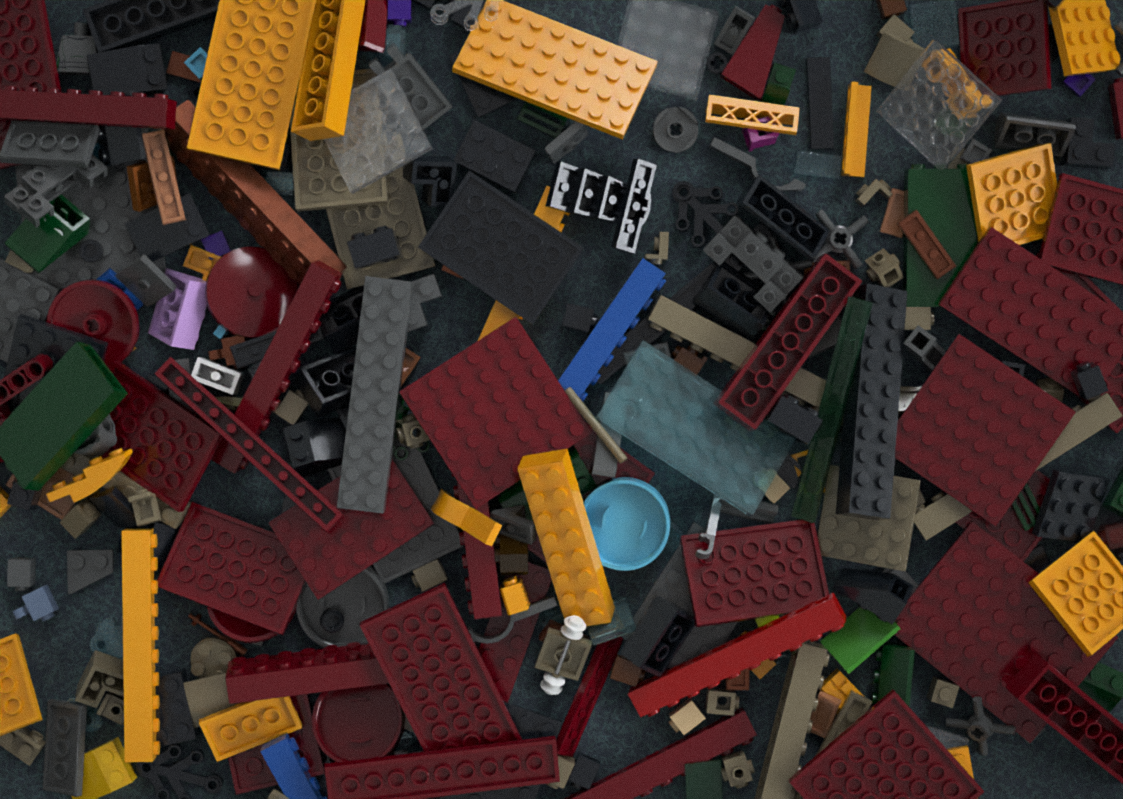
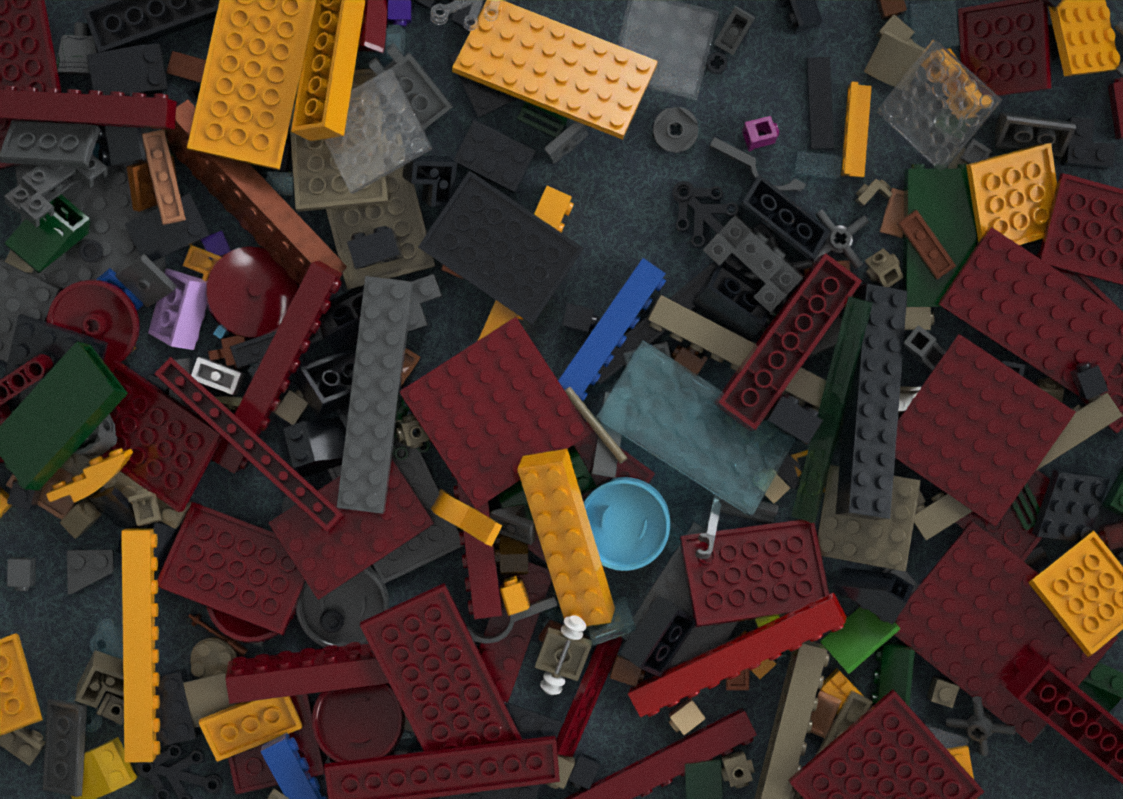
(39, 604): sand blue brick -> none
(197, 62): medium azure tile -> none
(429, 575): dark tan brick -> none
(606, 198): black slope -> none
(661, 246): dark tan bracket -> none
(714, 707): dark tan brick -> none
(752, 111): light orange fence -> none
(754, 56): dark red slope -> none
(778, 84): dark green slope -> none
(1078, 83): dark purple tile -> none

